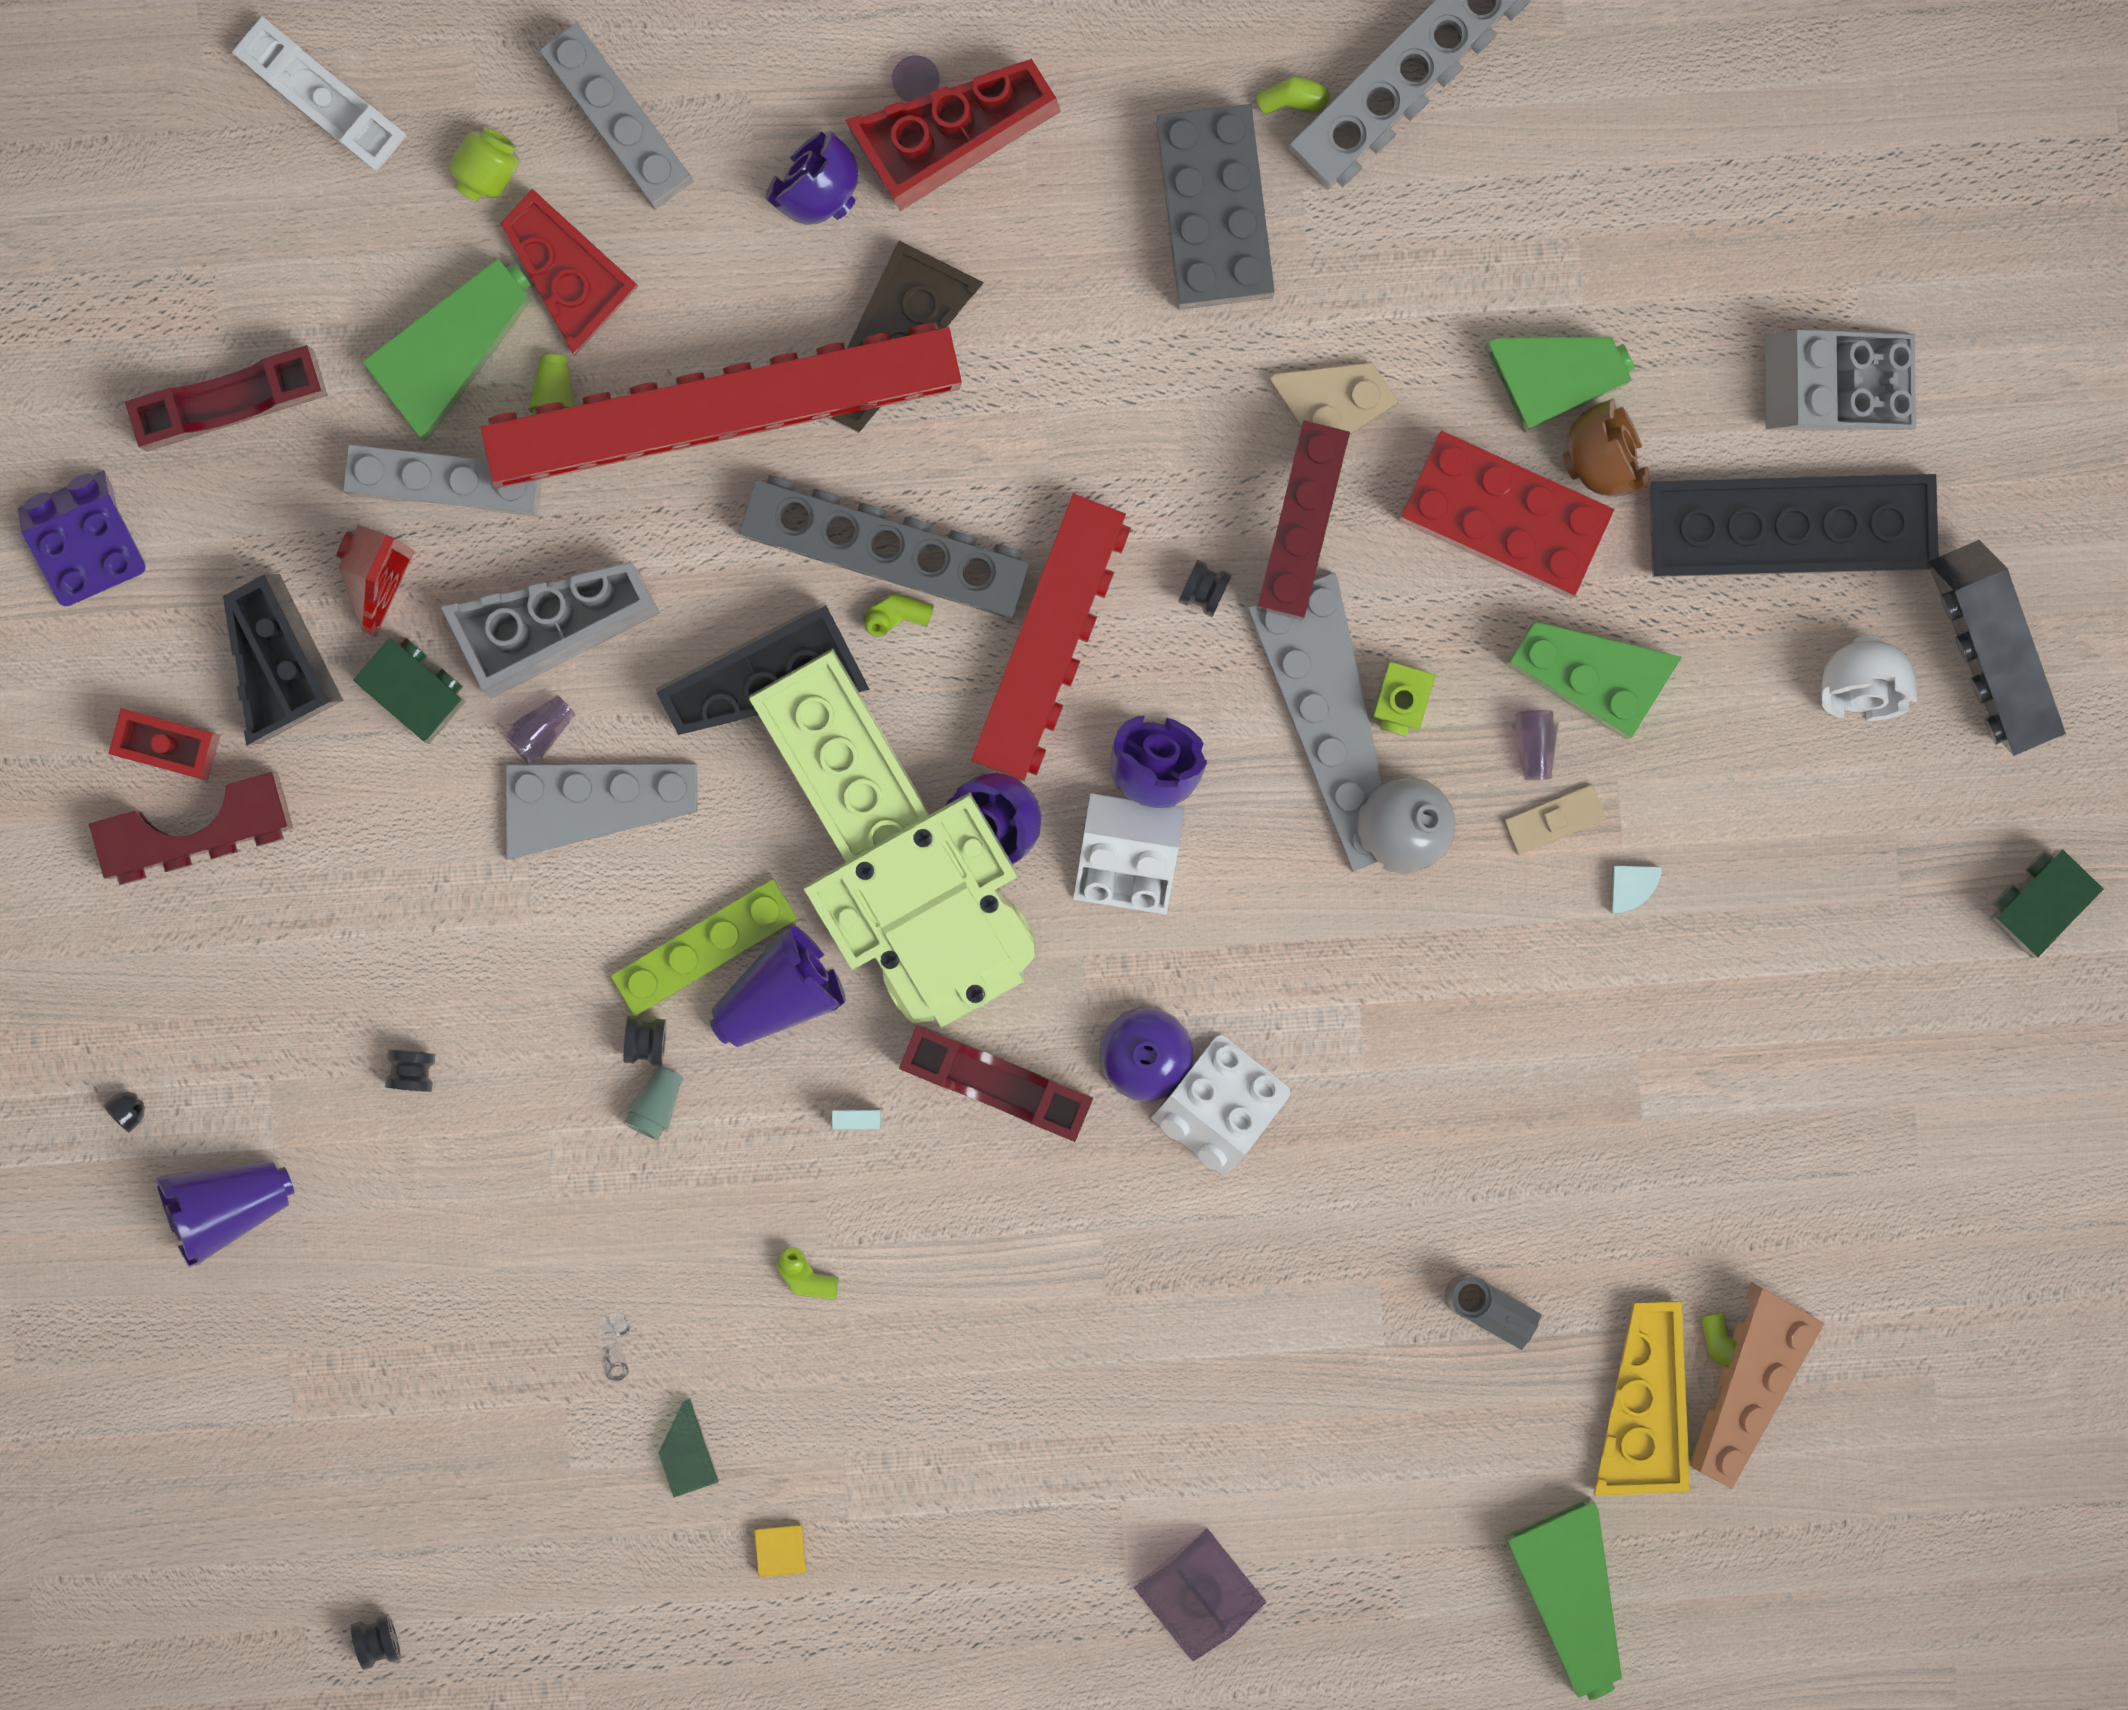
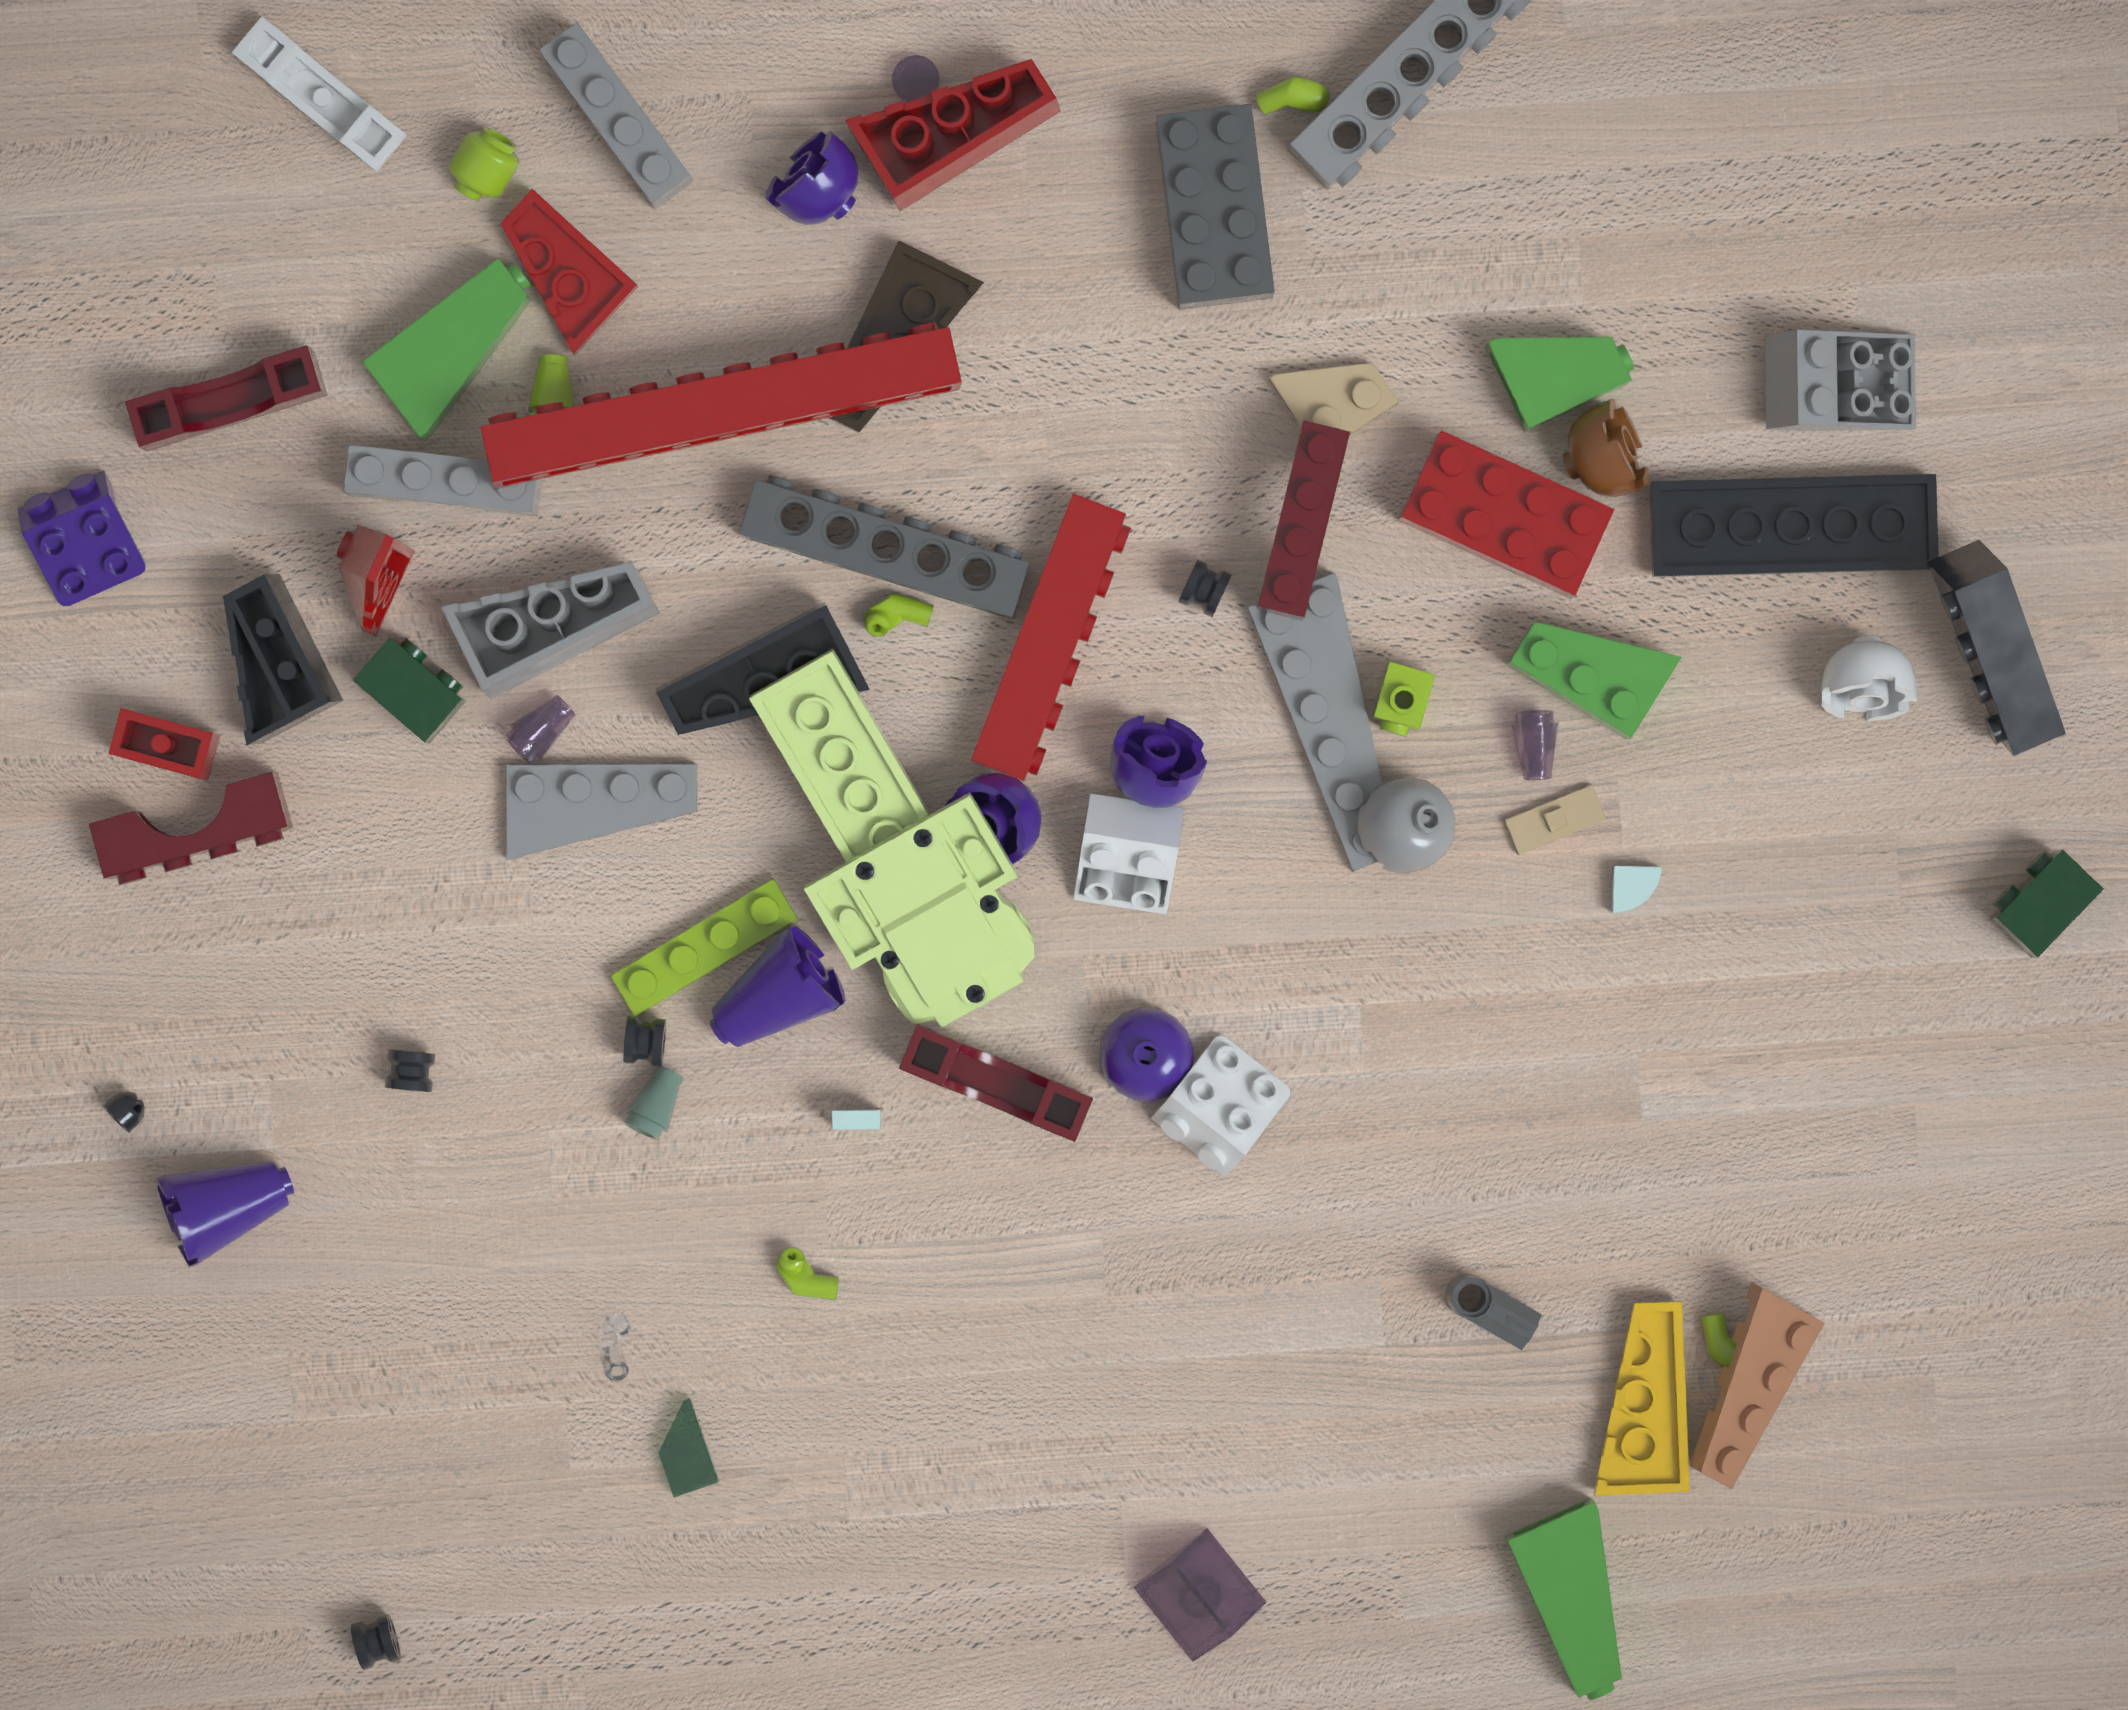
(780, 1550): yellow tile -> none

